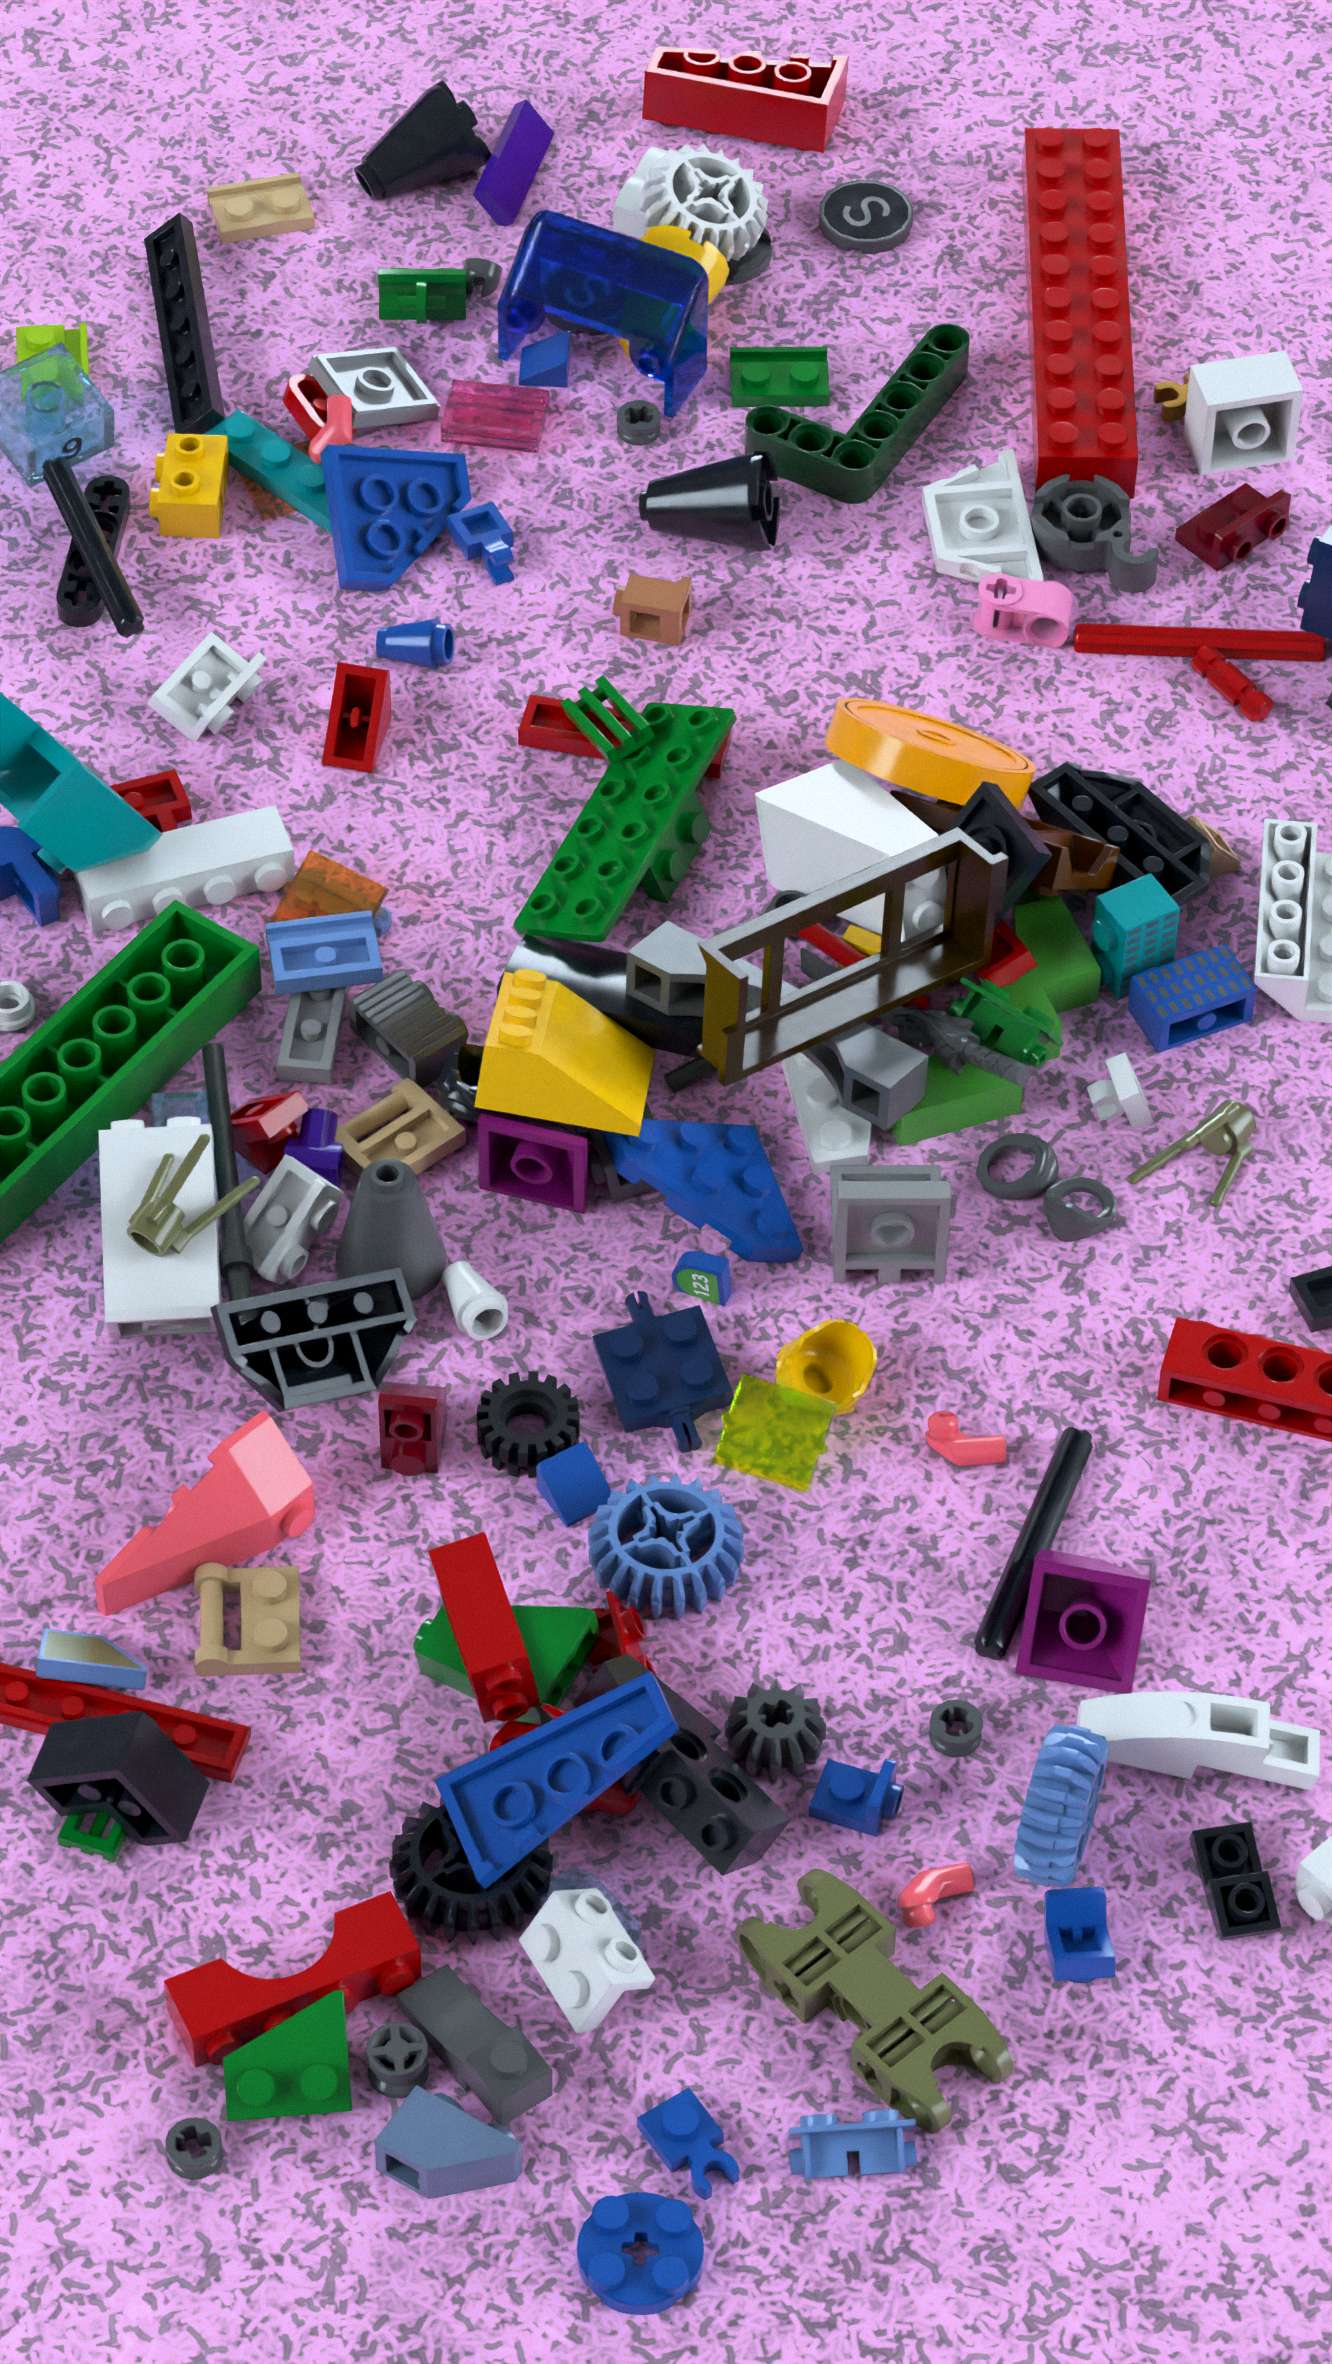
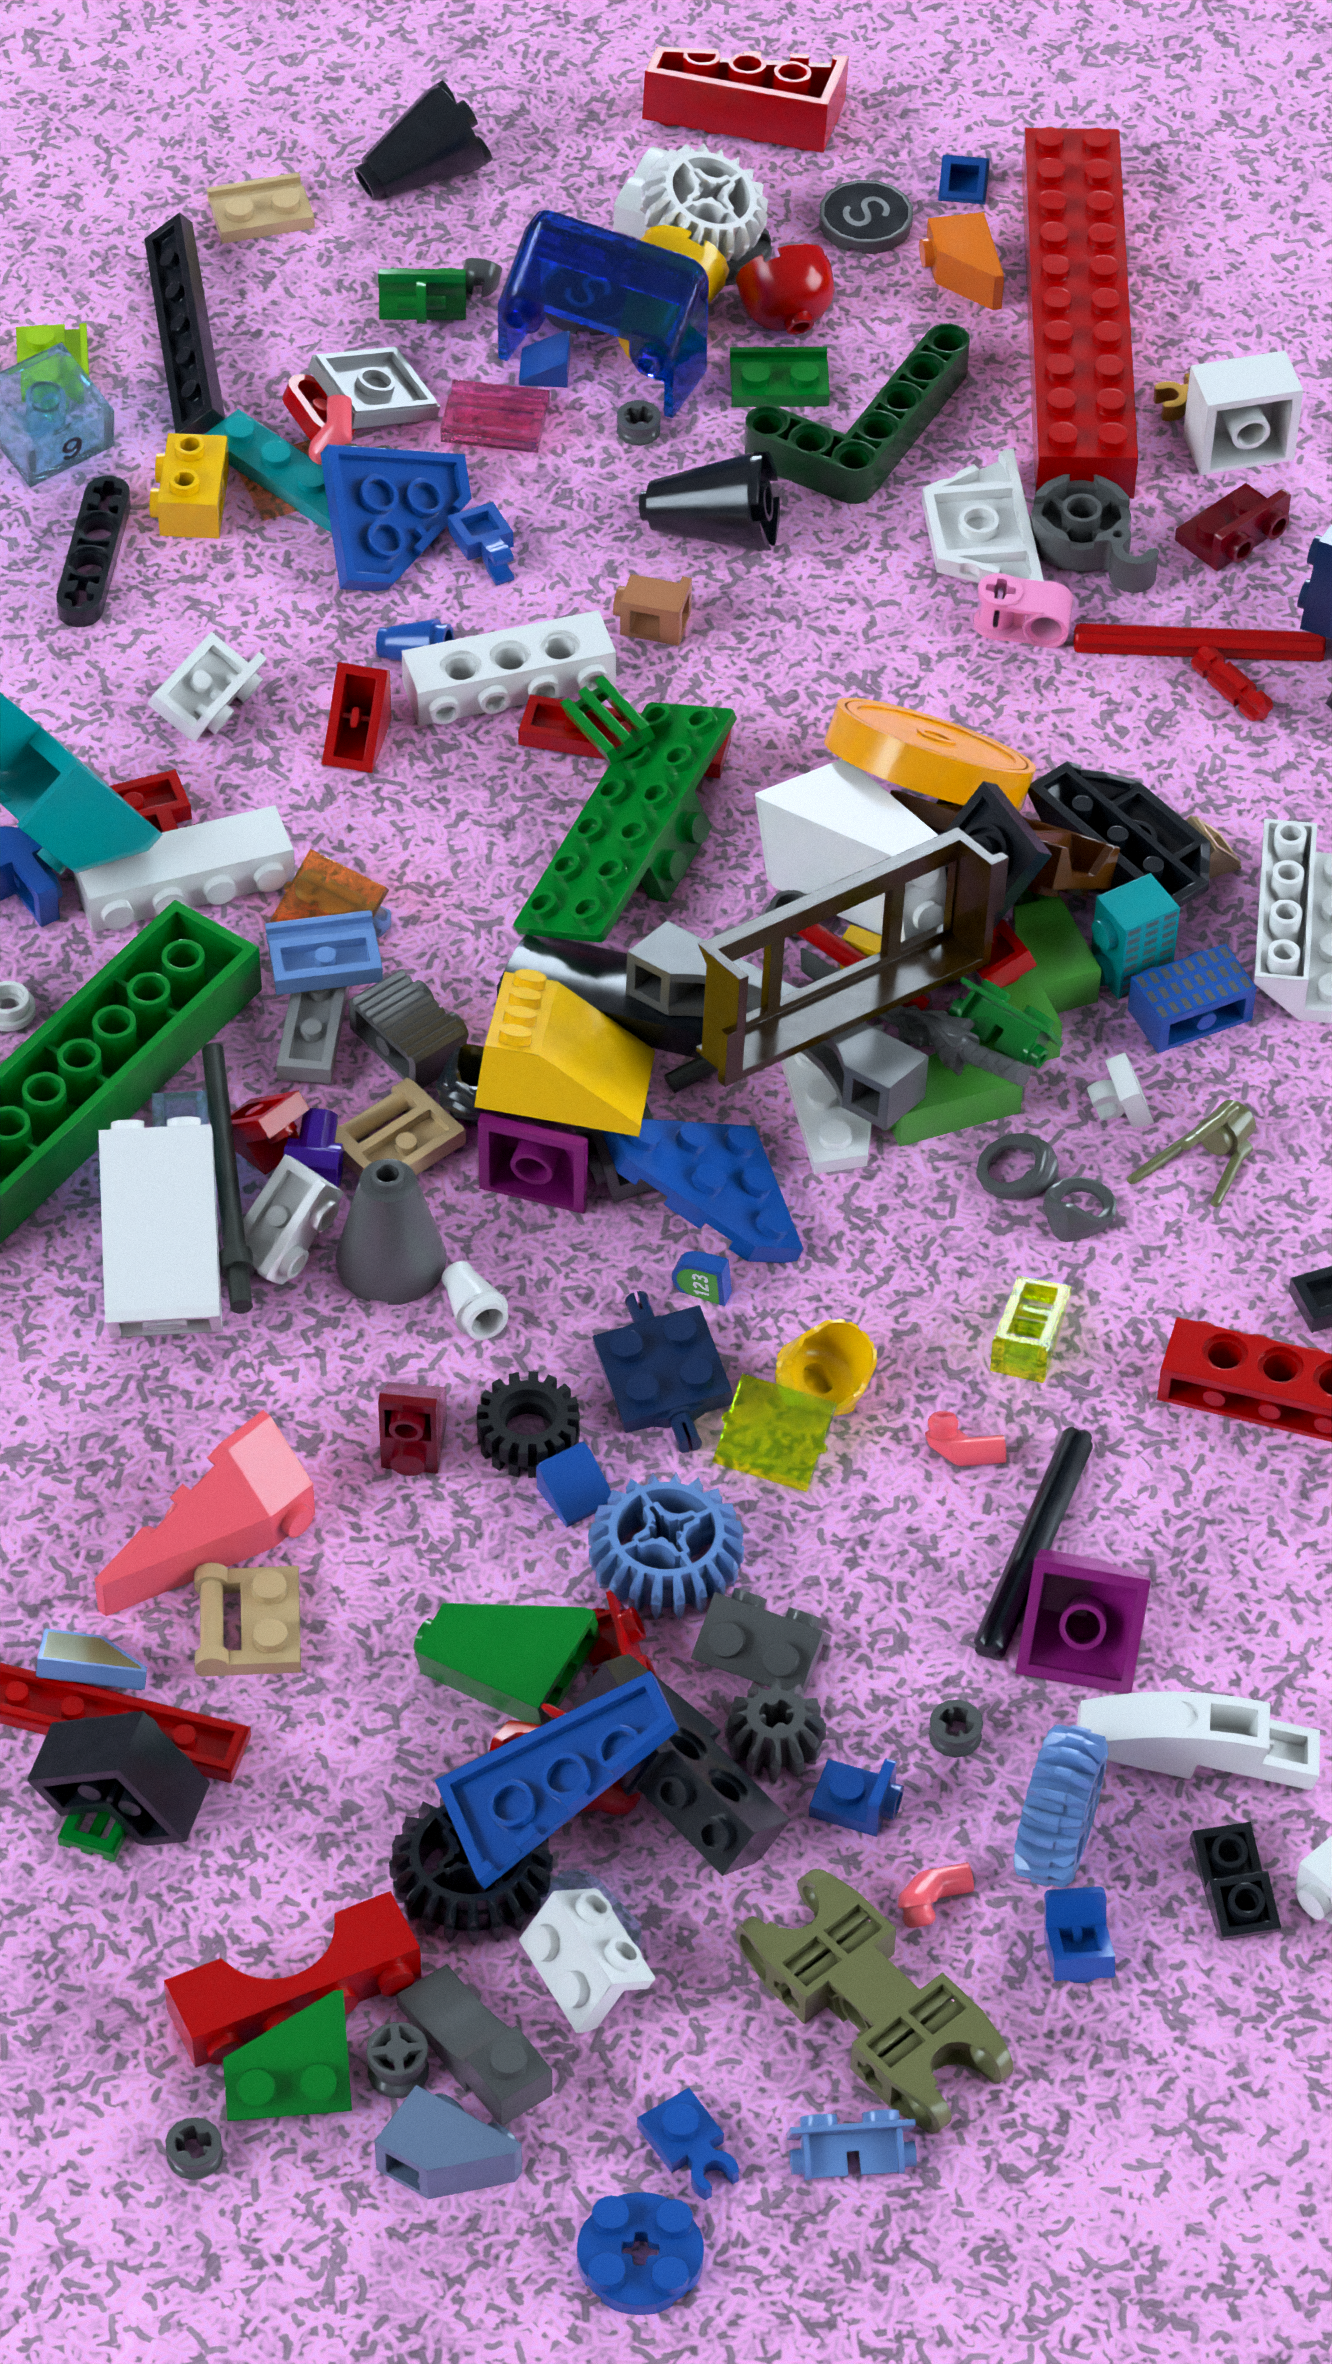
(93, 547): black axle -> none
(158, 1220): olive plant -> none
(317, 1338): black wedge -> none
(484, 1628): red window -> none
(507, 666): none -> white brick
(513, 164): dark purple tile -> none
(759, 1643): none -> dark grey bracket
(789, 289): none -> red cylinder
(889, 1220): light grey bracket -> none
(964, 179): none -> blue slope
(964, 258): none -> orange slope
(1025, 1356): none -> clear neon green slope

